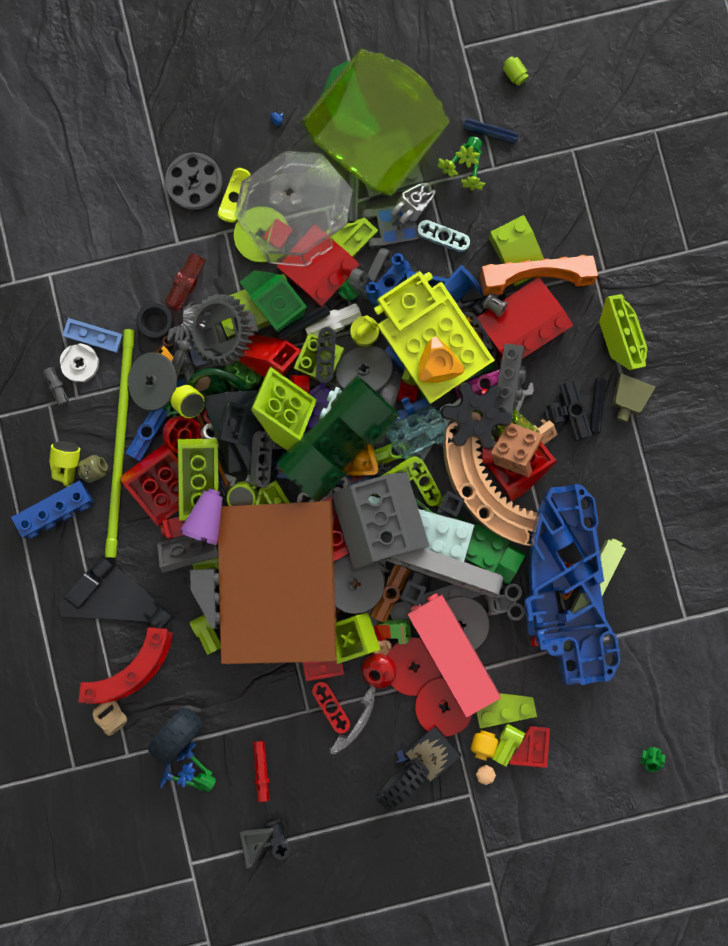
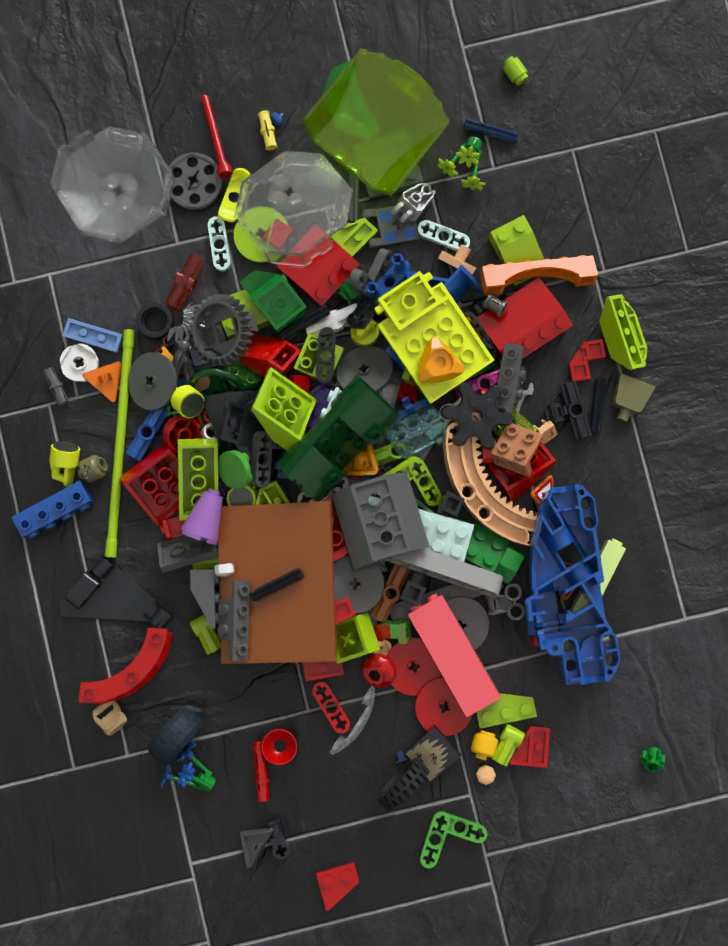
(97, 165): none -> clear windscreen
(105, 379): none -> orange piece
(216, 258): none -> light aqua beam
(224, 169): none -> red piece
(224, 570): none -> white tile
(234, 469): none -> bright green tile
(234, 620): none -> dark grey bracket
(270, 142): none -> light yellow pin
(276, 584): none -> black axle
(279, 757): none -> red piece
(337, 883): none -> red wing
(343, 610): none -> red bracket
(363, 313): none -> black hinge
(448, 827): none -> bright green beam
(458, 259): none -> light nougat tile
(538, 493): none -> piece
(589, 351): none -> red tile

